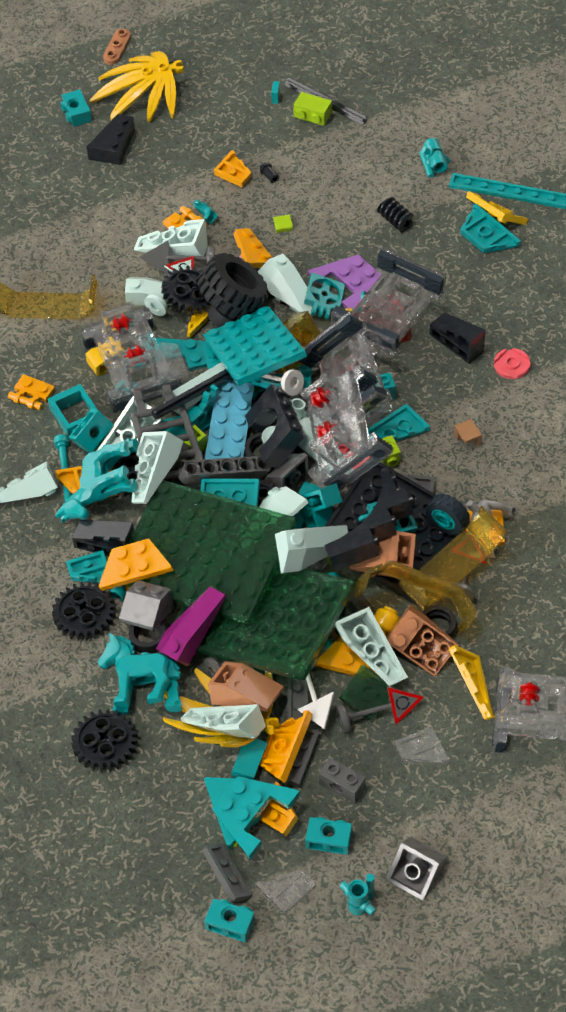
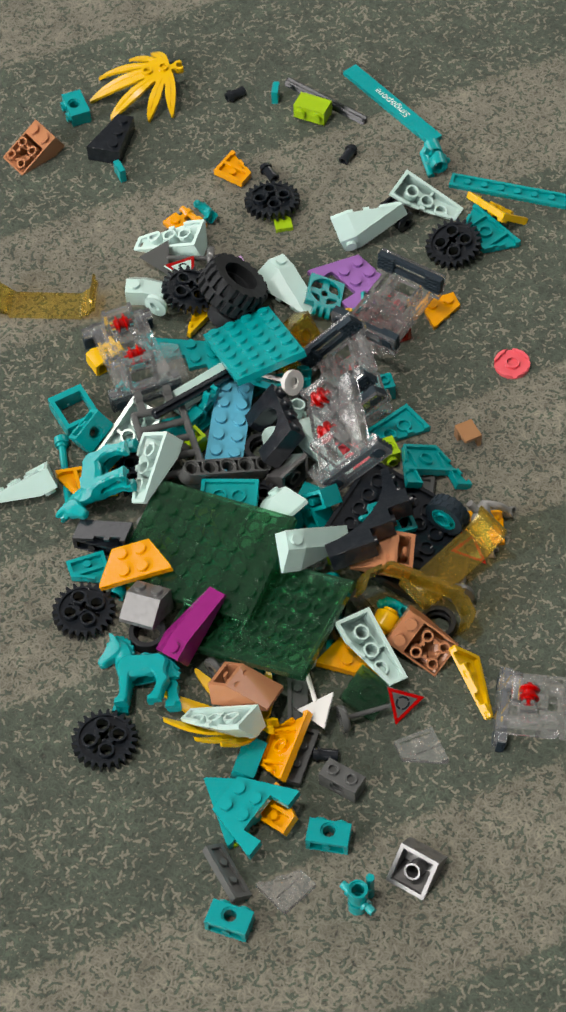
(32, 387): light orange plate -> none
(33, 148): none -> nougat slope
(116, 46): nougat plate -> none
(120, 171): none -> teal tile
(235, 94): none -> black pin
(251, 248): light orange wing -> none
(272, 200): none -> black gear
(324, 754): none -> black pin
(350, 151): none -> black pin
(360, 227): none -> light aqua wedge
(391, 103): none -> teal tile
(392, 603): none -> teal piece
(422, 196): none -> light aqua wedge
(429, 460): none -> teal wing
(441, 309): none -> light orange wing
(453, 244): none -> black gear
(459, 336): black wedge -> none

